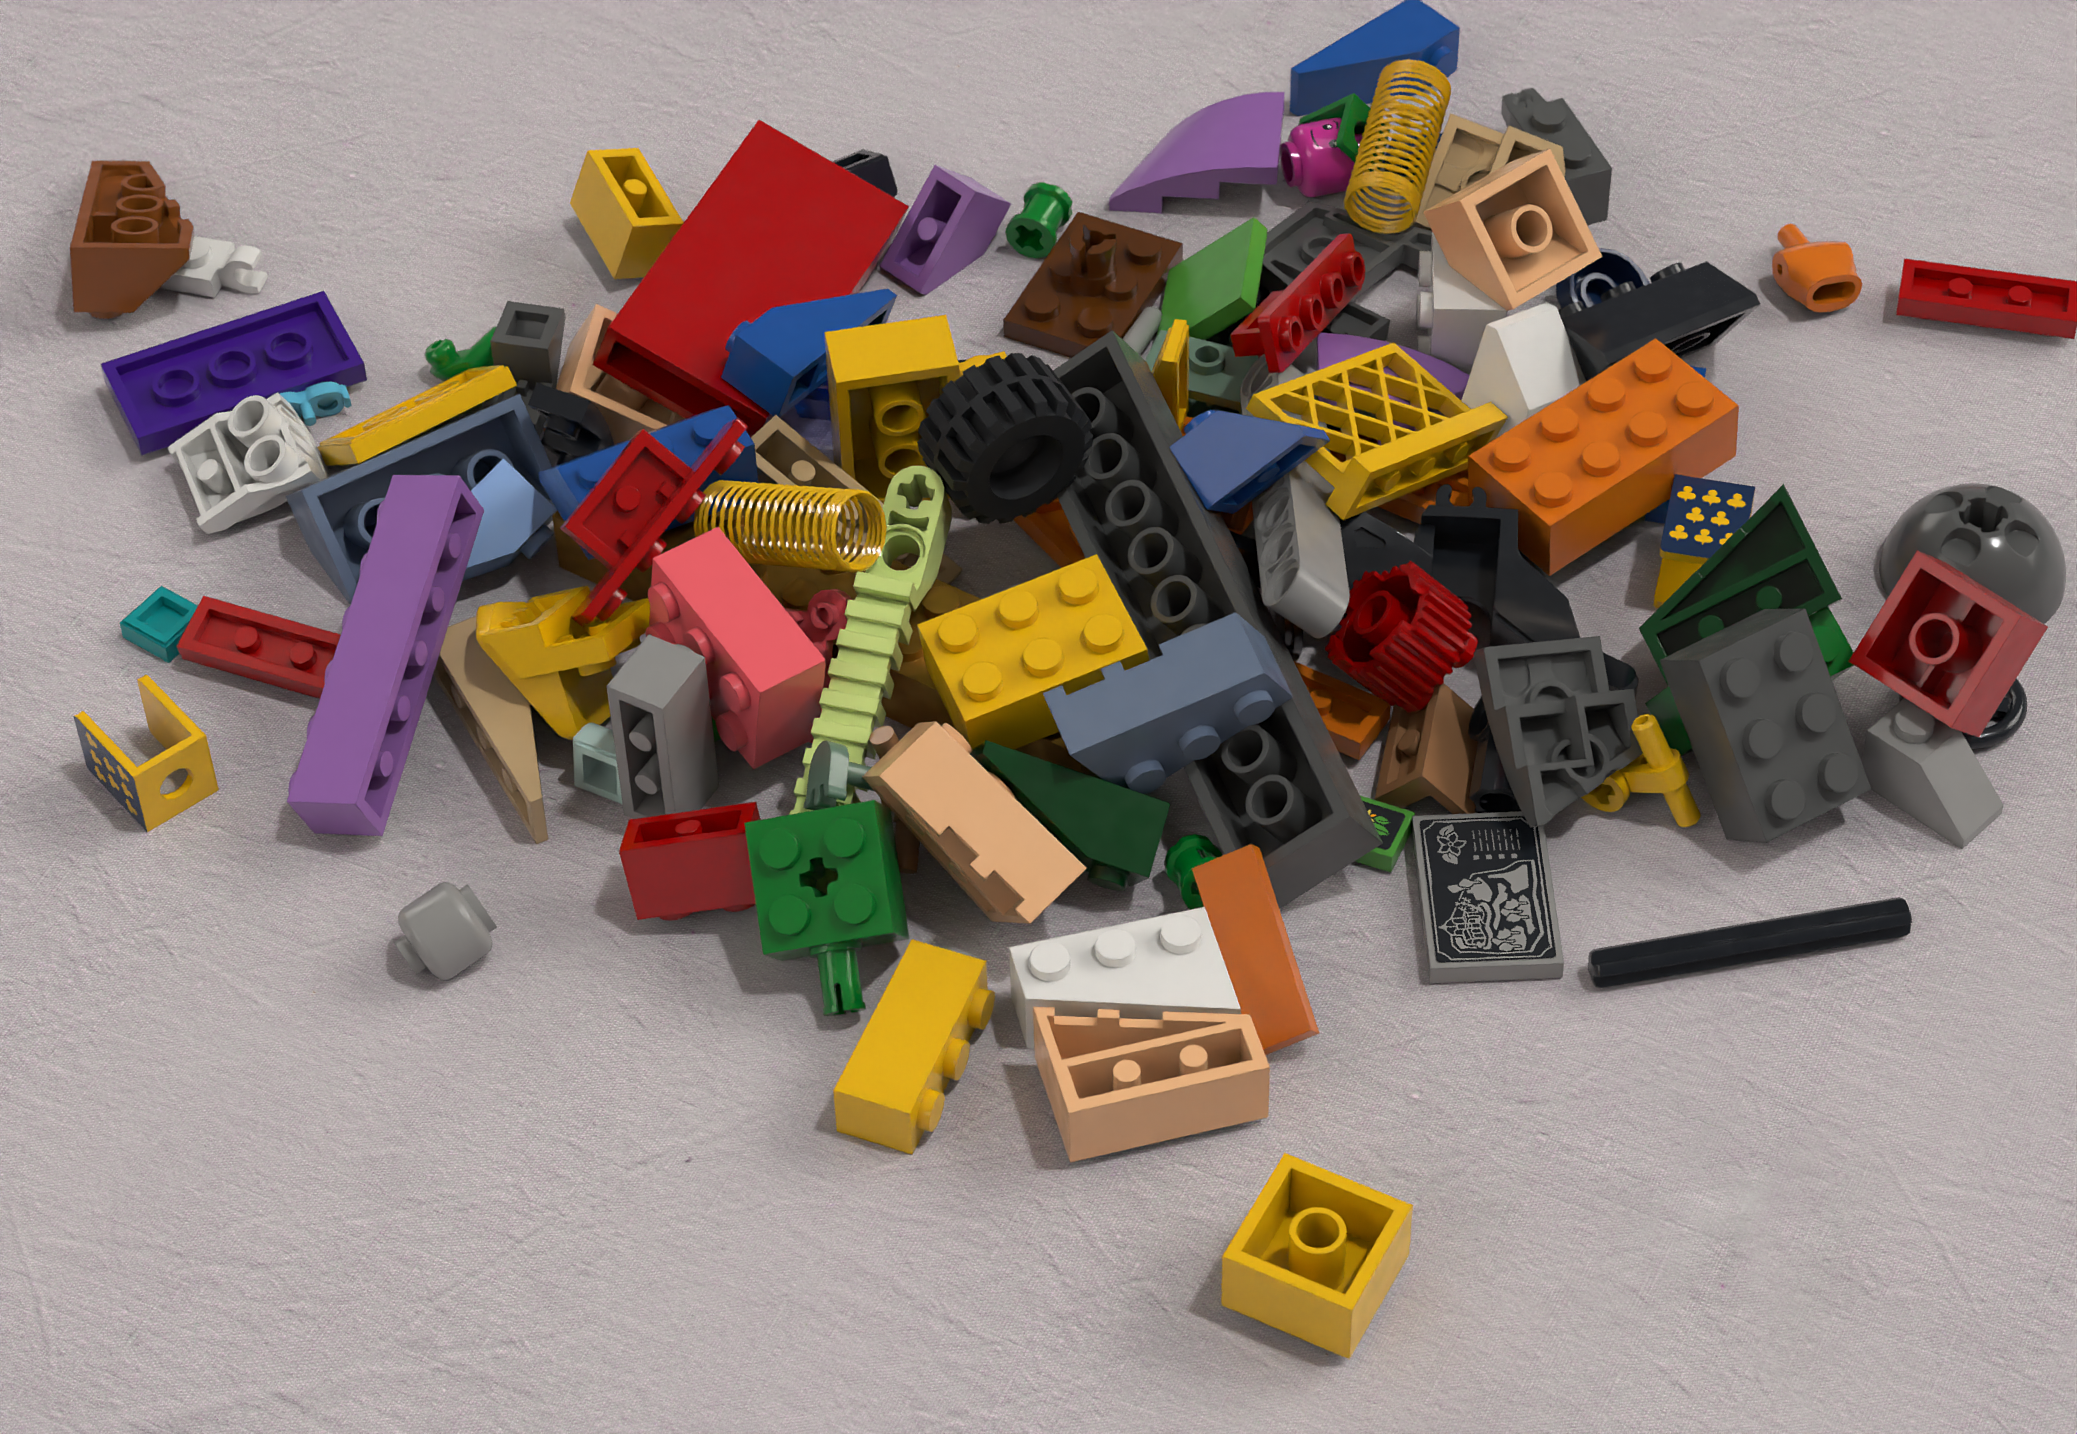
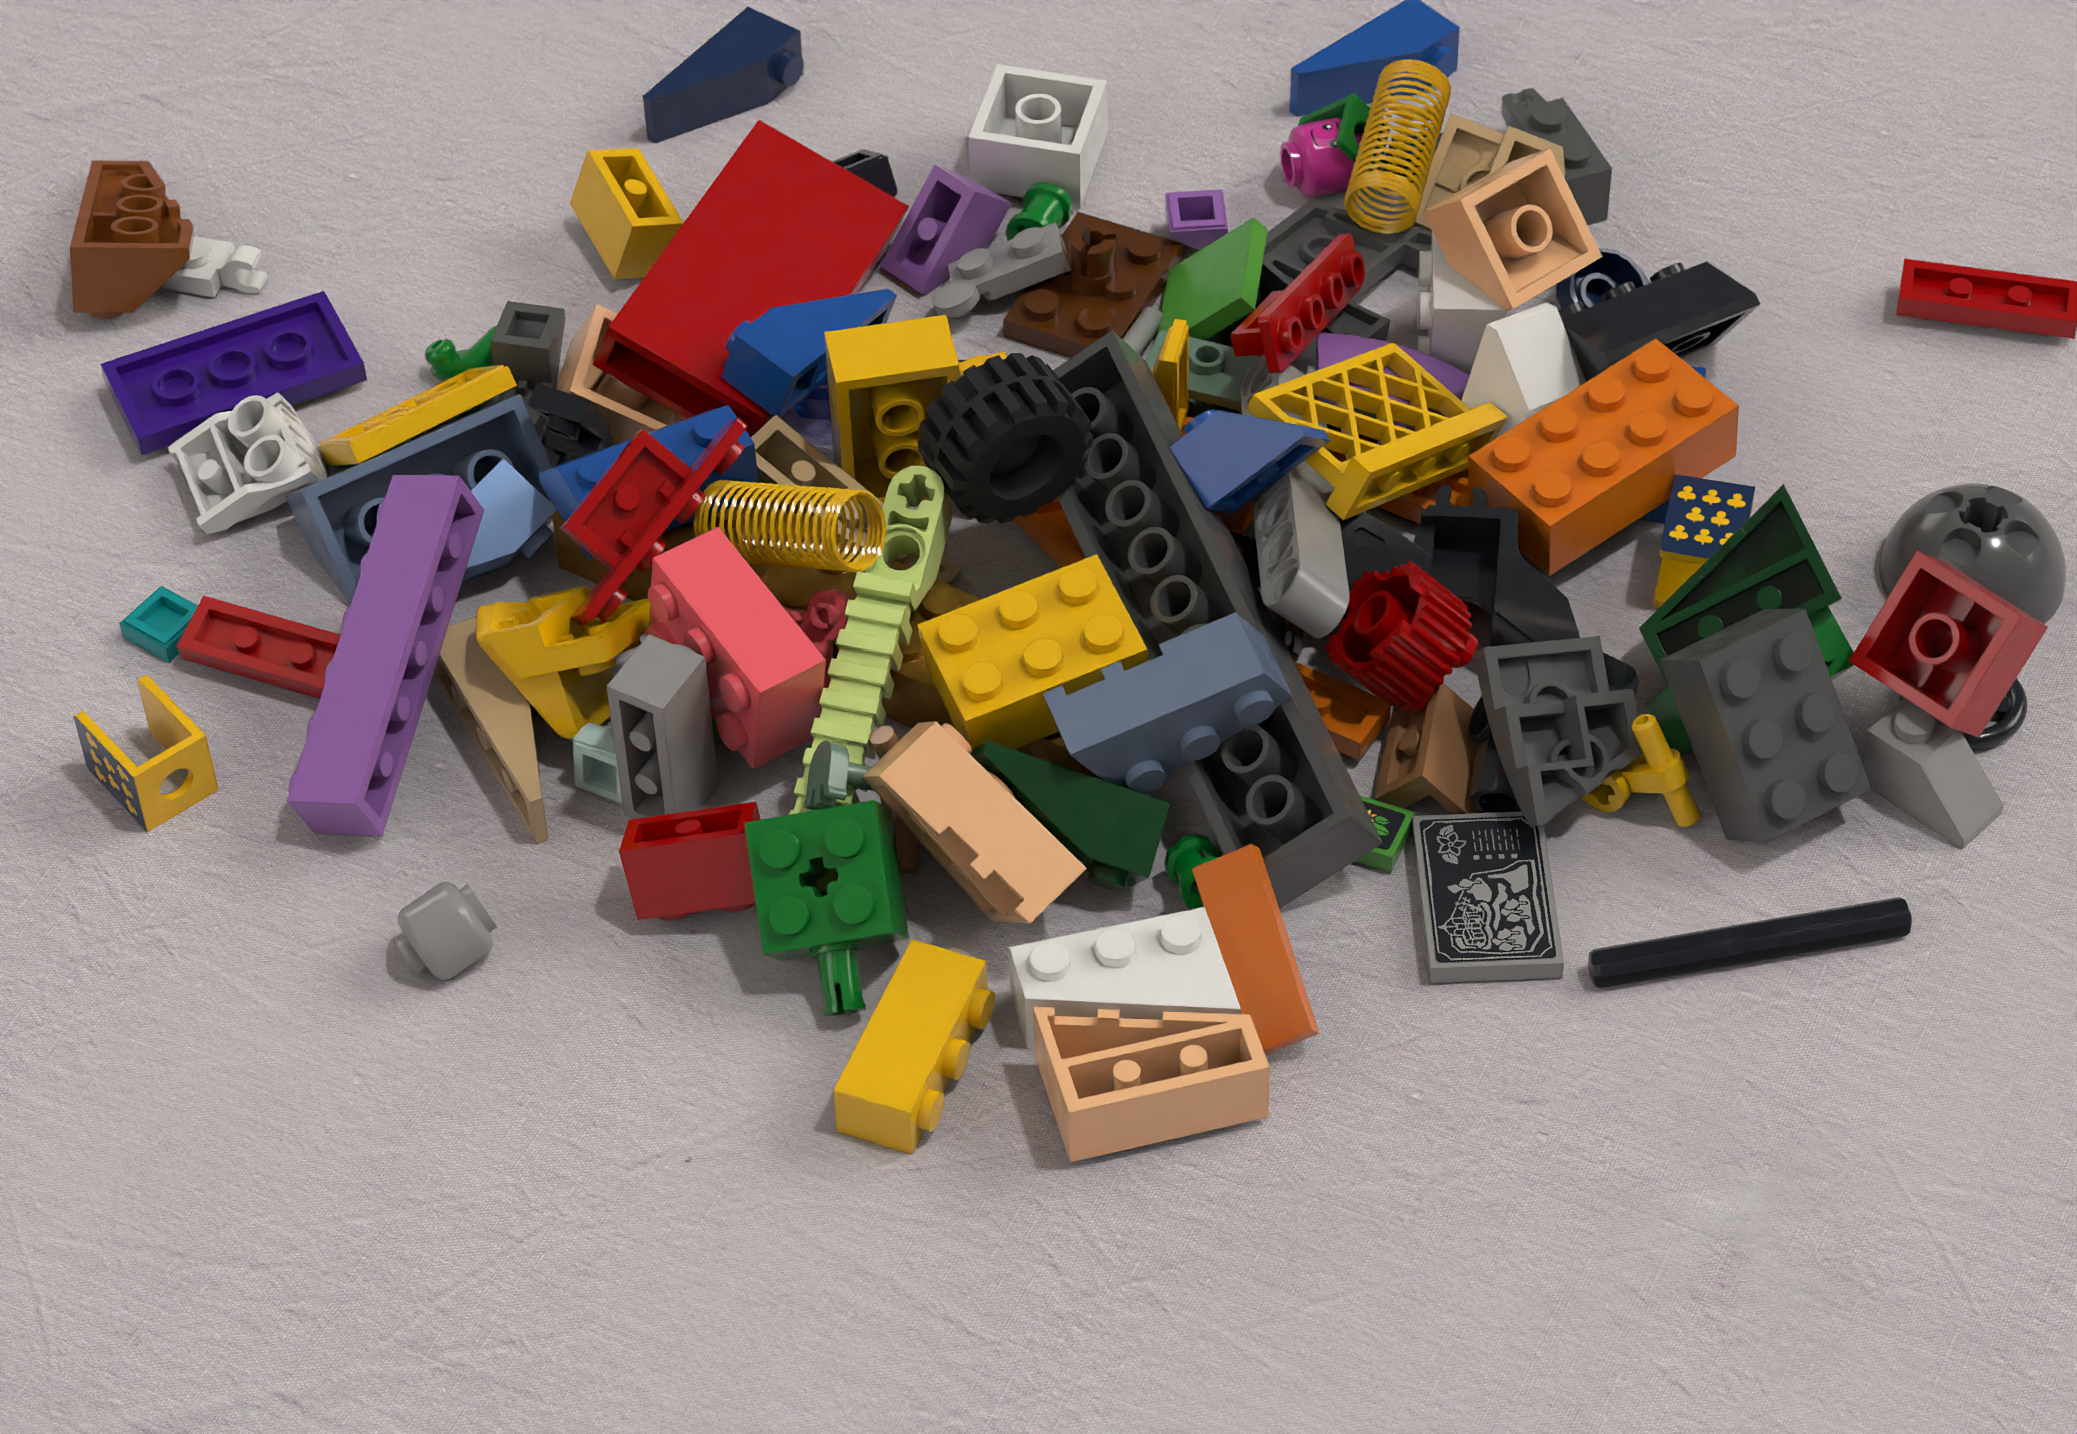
(319, 400): medium azure piece -> none
(728, 75): none -> dark blue slope
(1002, 269): none -> light grey hinge
(1037, 131): none -> white brick
(1195, 217): none -> medium lavender slope
(1220, 143): medium lavender slope -> none
(1316, 1255): yellow brick -> none
(1815, 273): orange piece -> none

